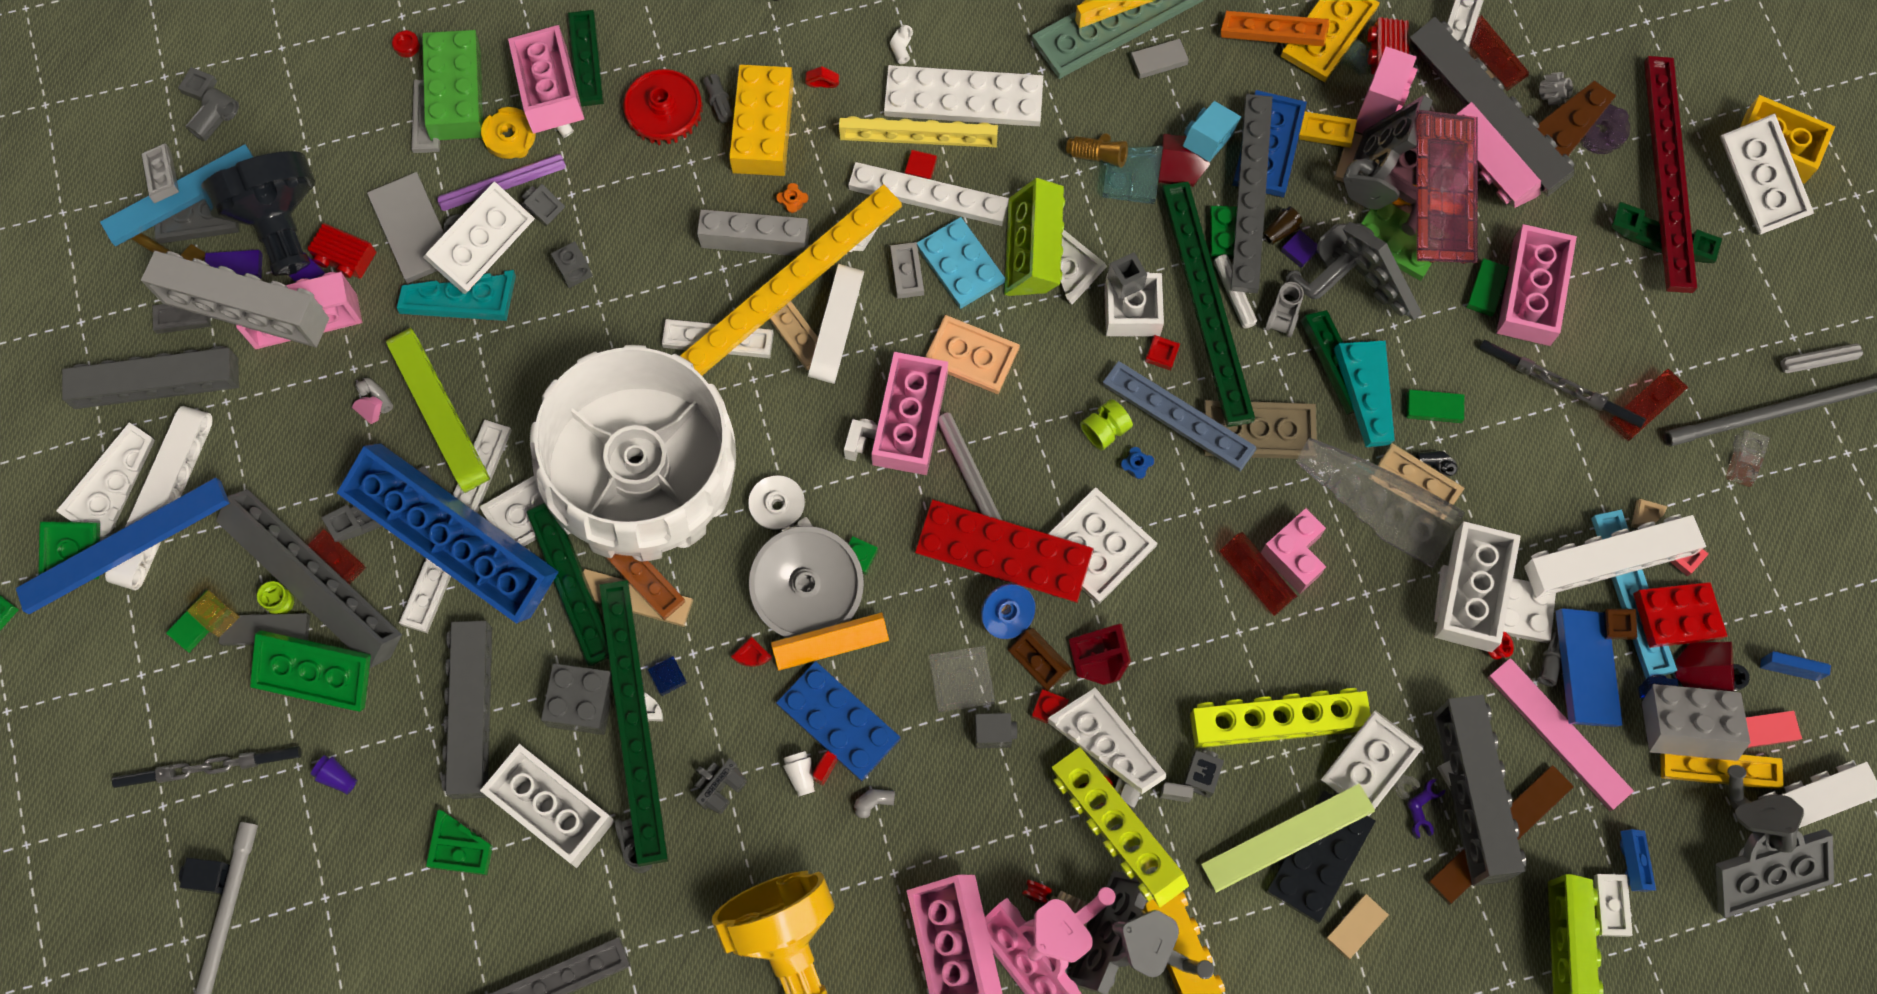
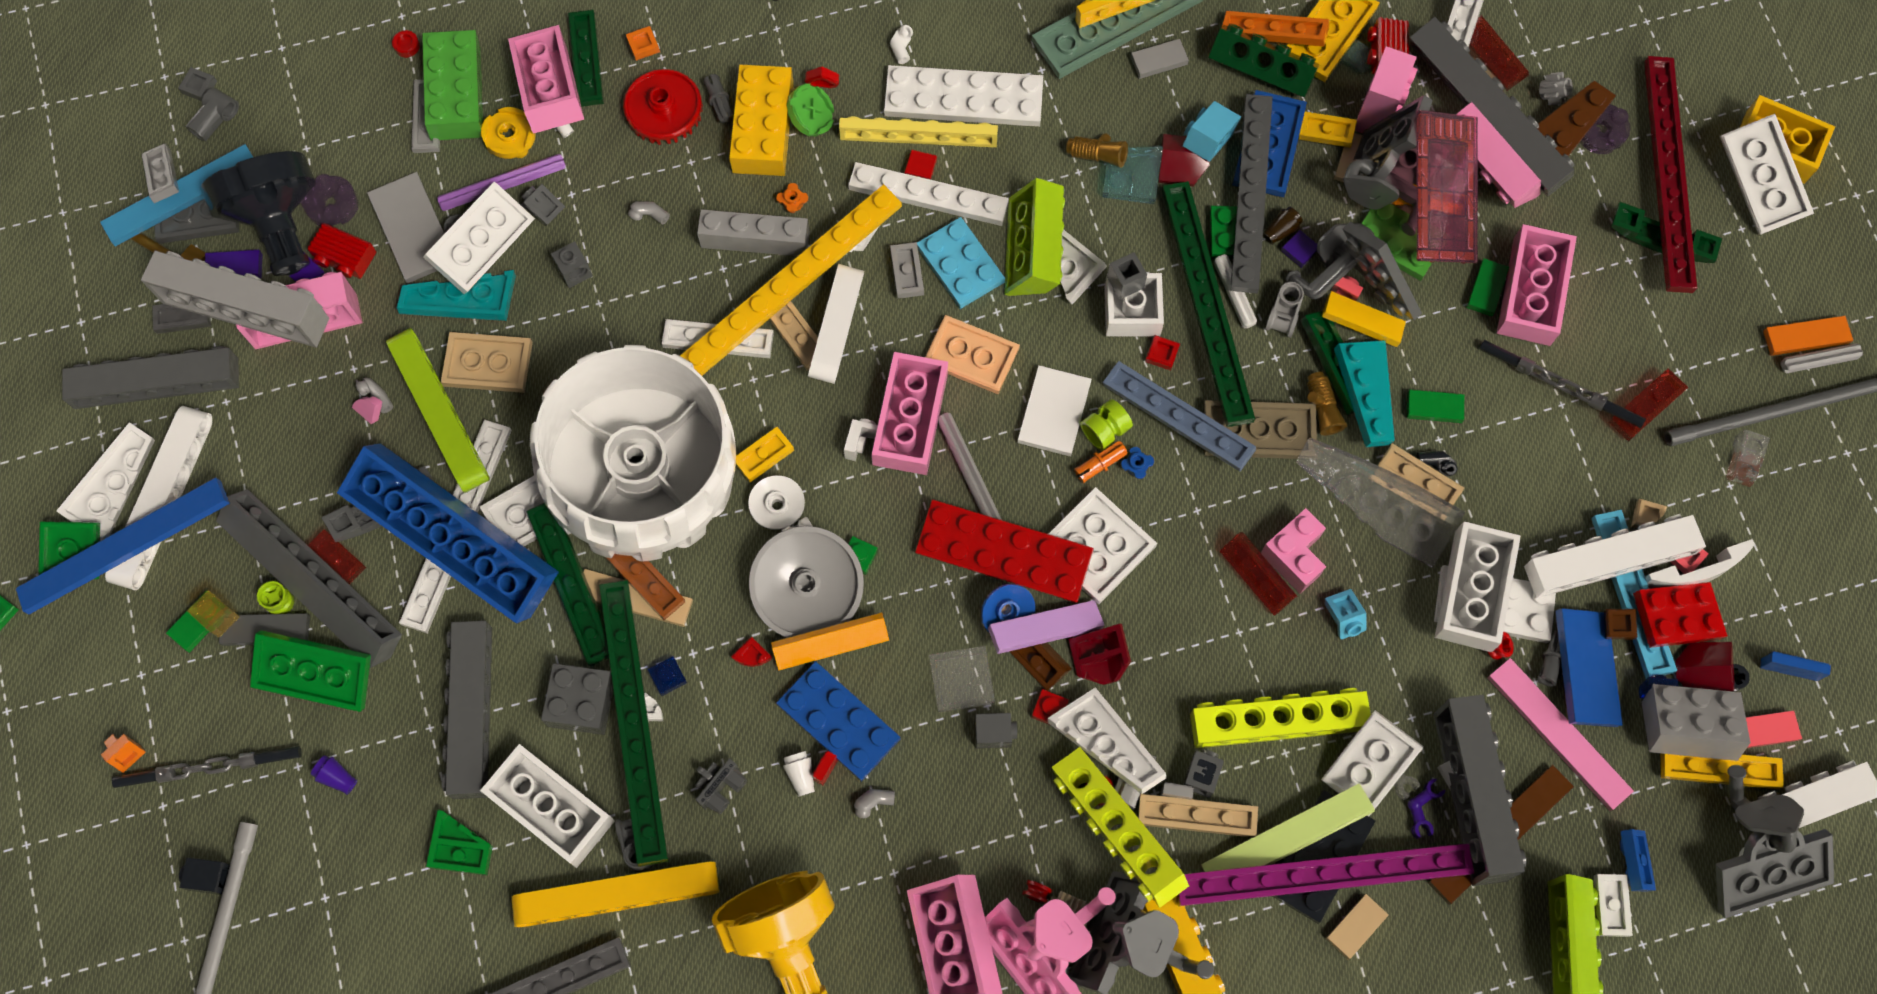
(122, 752): none -> orange tile
(333, 214): none -> clear purple plate
(486, 362): none -> tan plate
(615, 894): none -> yellow beam
(639, 209): none -> light grey arm
(642, 43): none -> orange plate
(763, 454): none -> yellow plate
(810, 110): none -> bright green tile
(1045, 627): none -> lavender tile
(1054, 411): none -> white tile
(1101, 461): none -> orange axle
(1198, 815): none -> tan plate
(1225, 53): none -> dark green brick
(1322, 395): none -> pearl gold piece
(1326, 874): none -> magenta plate
(1347, 613): none -> medium azure bracket
(1348, 287): none -> coral plate
(1363, 319): none -> yellow tile
(1726, 559): none -> white slope
(1808, 335): none -> orange tile

